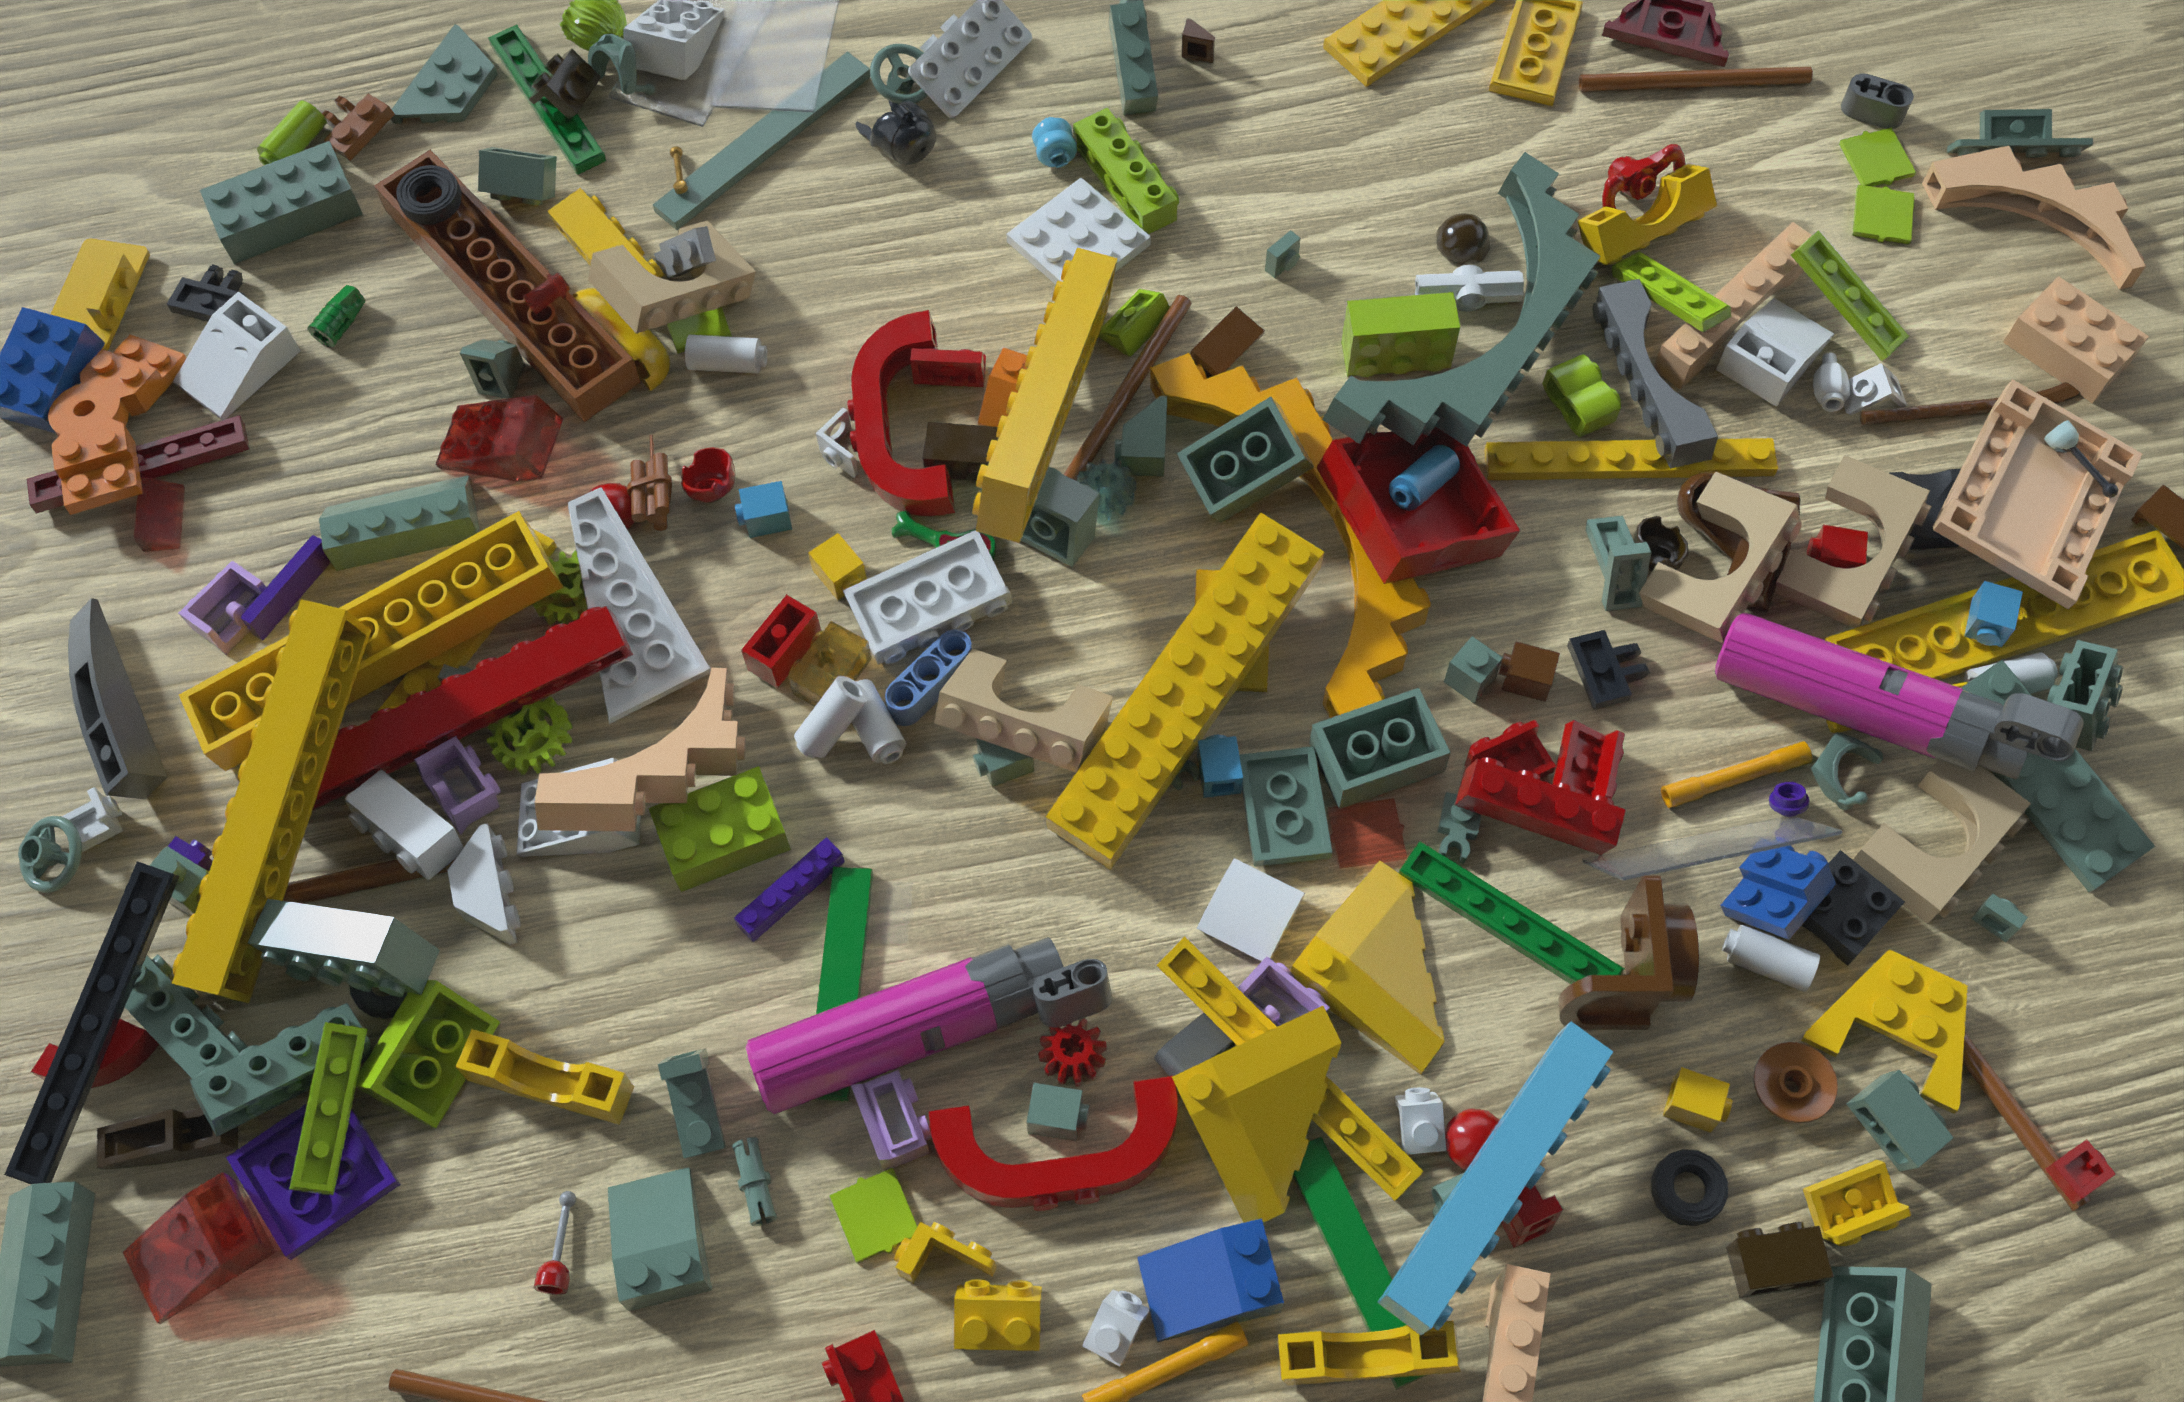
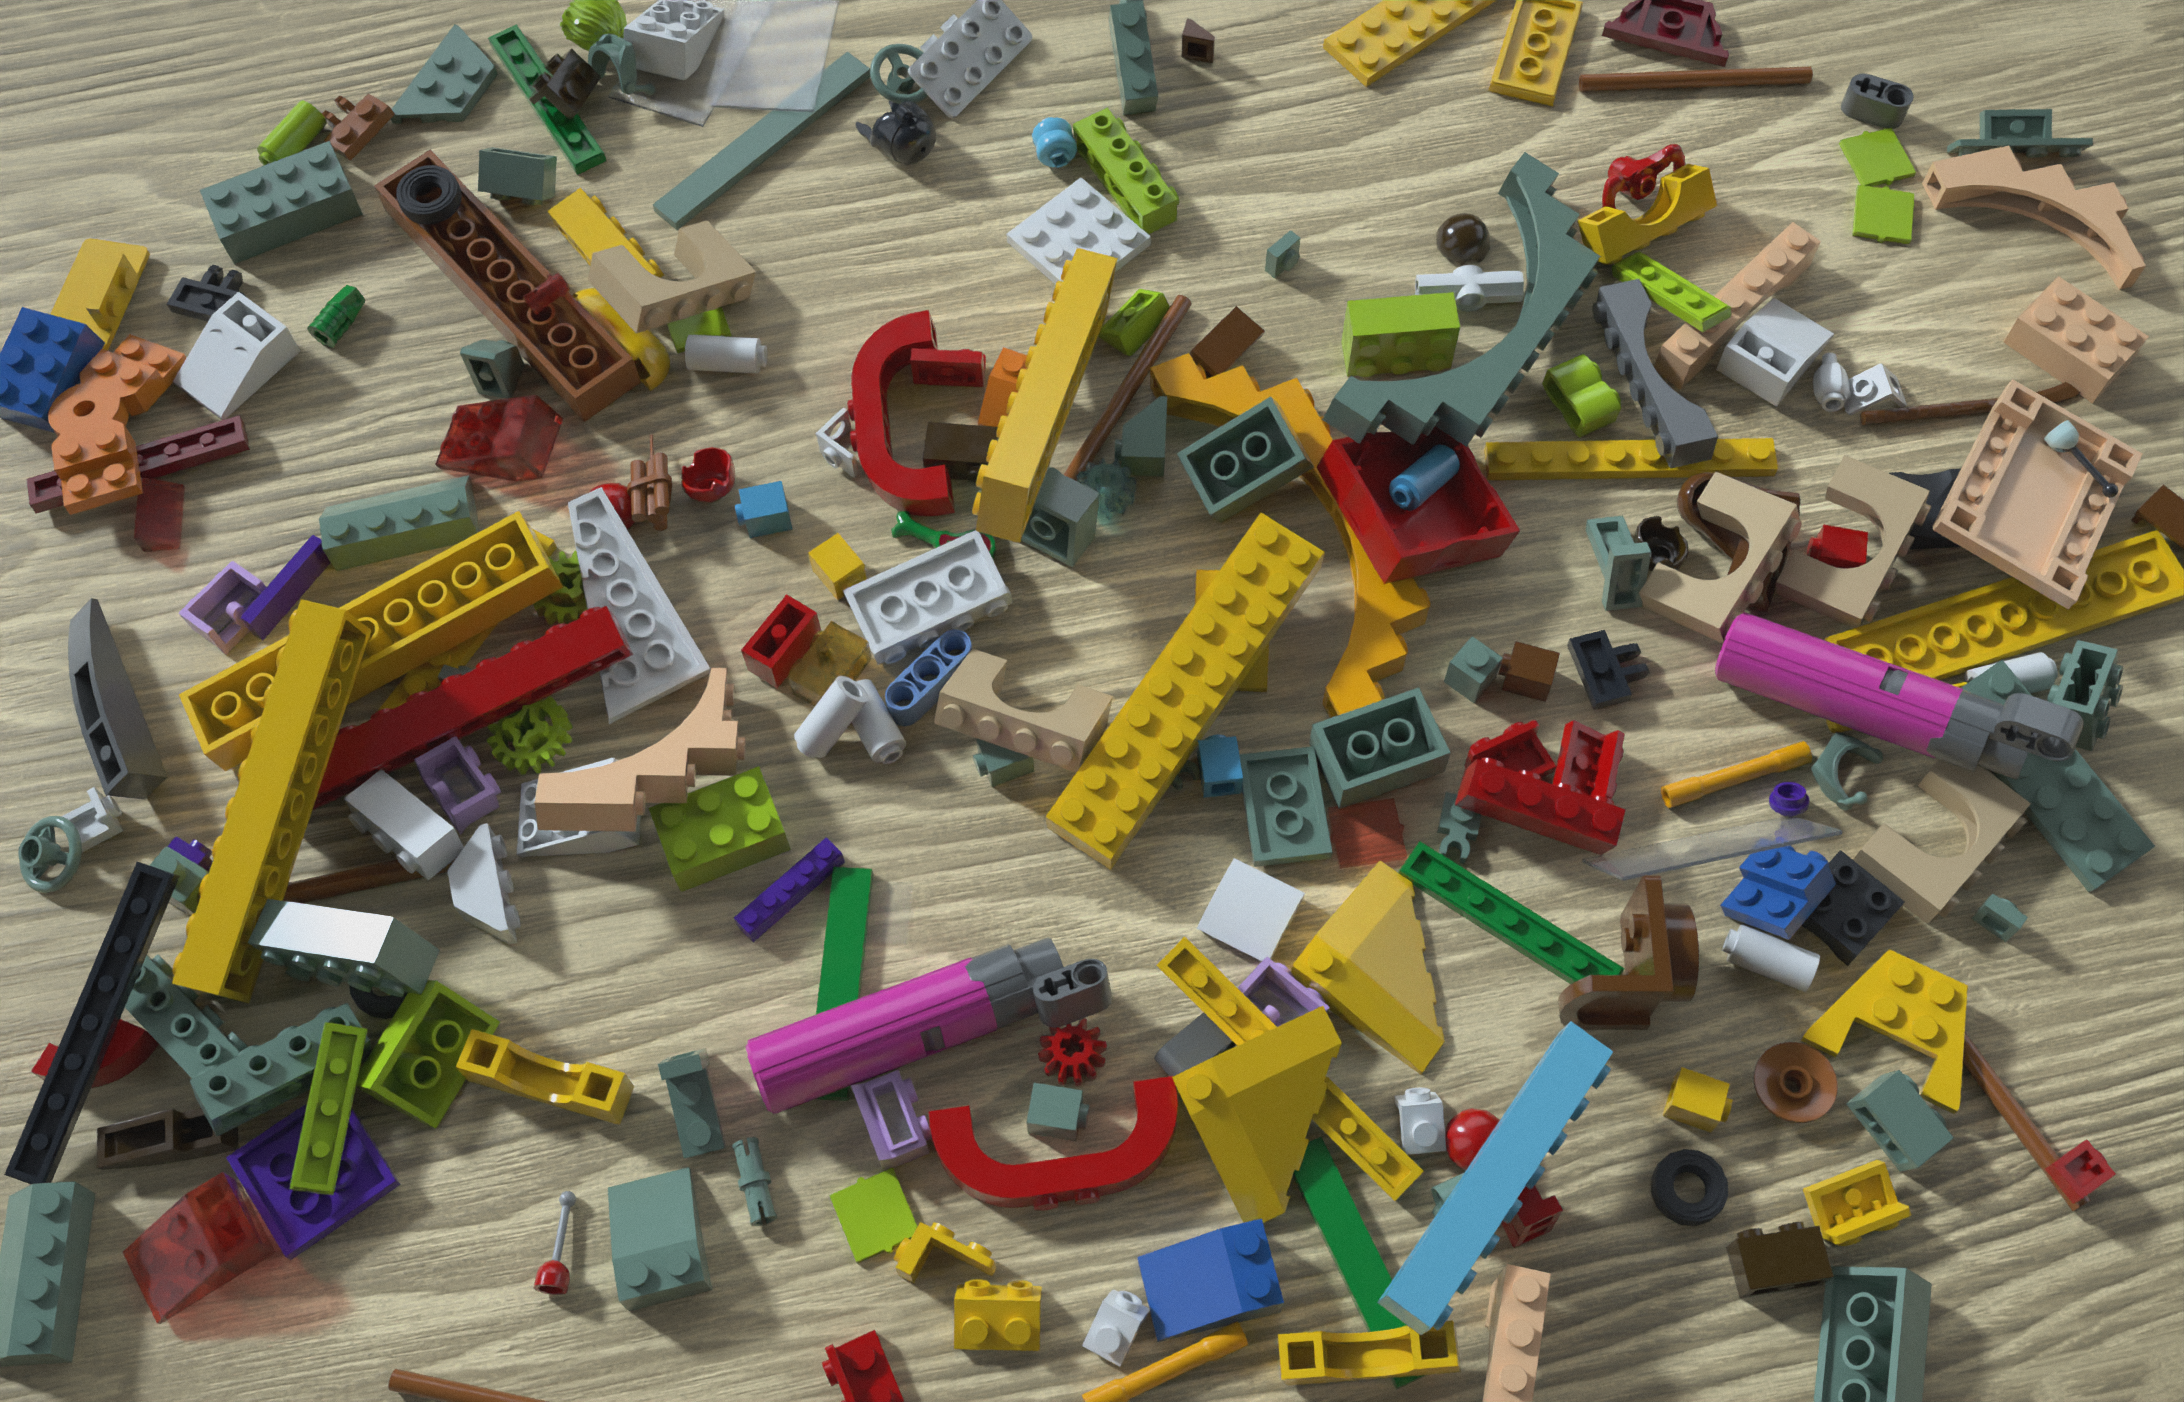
(680, 185): pearl gold hinge -> none
(685, 252): light grey hinge -> none
(1850, 295): lime tile -> none
(1993, 614): dark azure brick -> none

